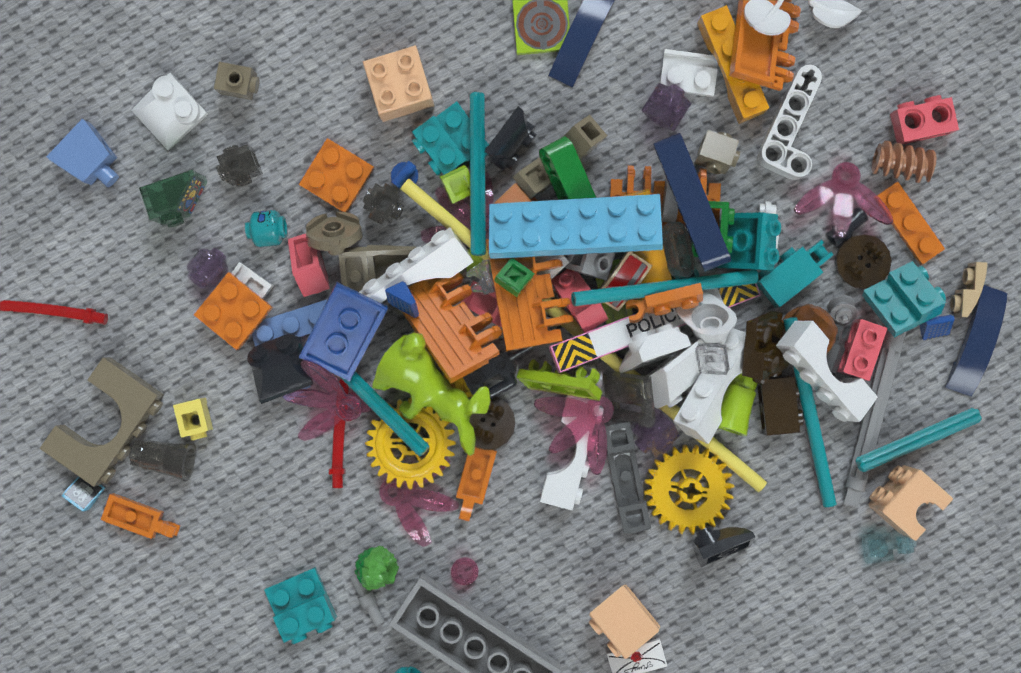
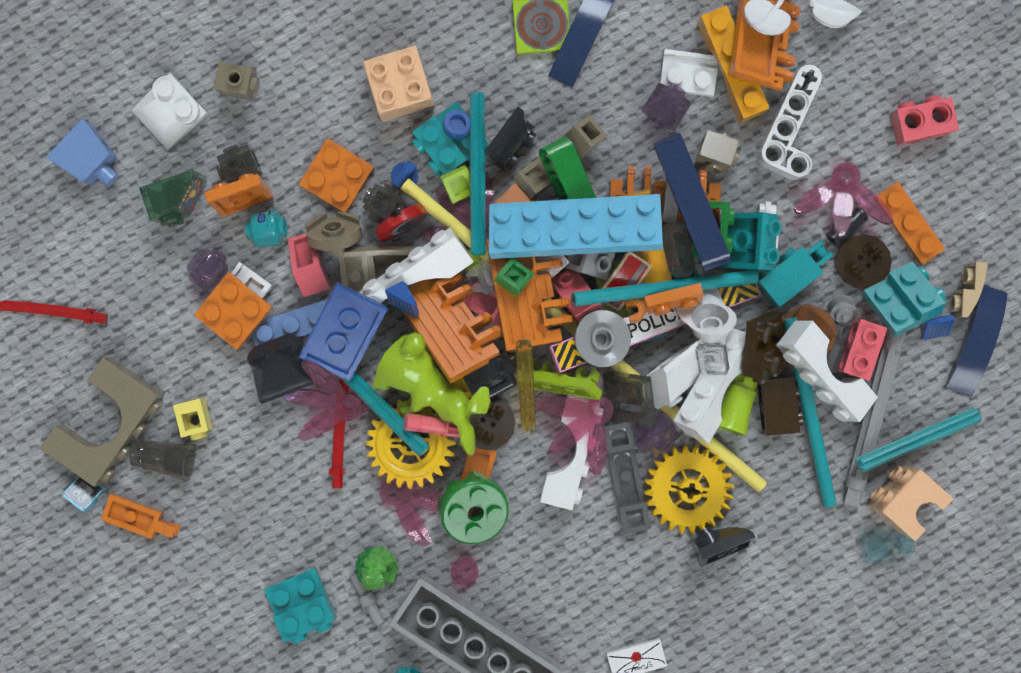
(238, 195): none -> orange plate
(395, 226): none -> red tile
(430, 425): none -> coral piece
(456, 124): none -> blue tile
(465, 494): none -> plate
(526, 384): none -> clear yellow axle
(615, 333): none -> light grey dish
(624, 622): light nougat piece -> none
(653, 348): white slope -> none
(904, 160): nougat piece -> none

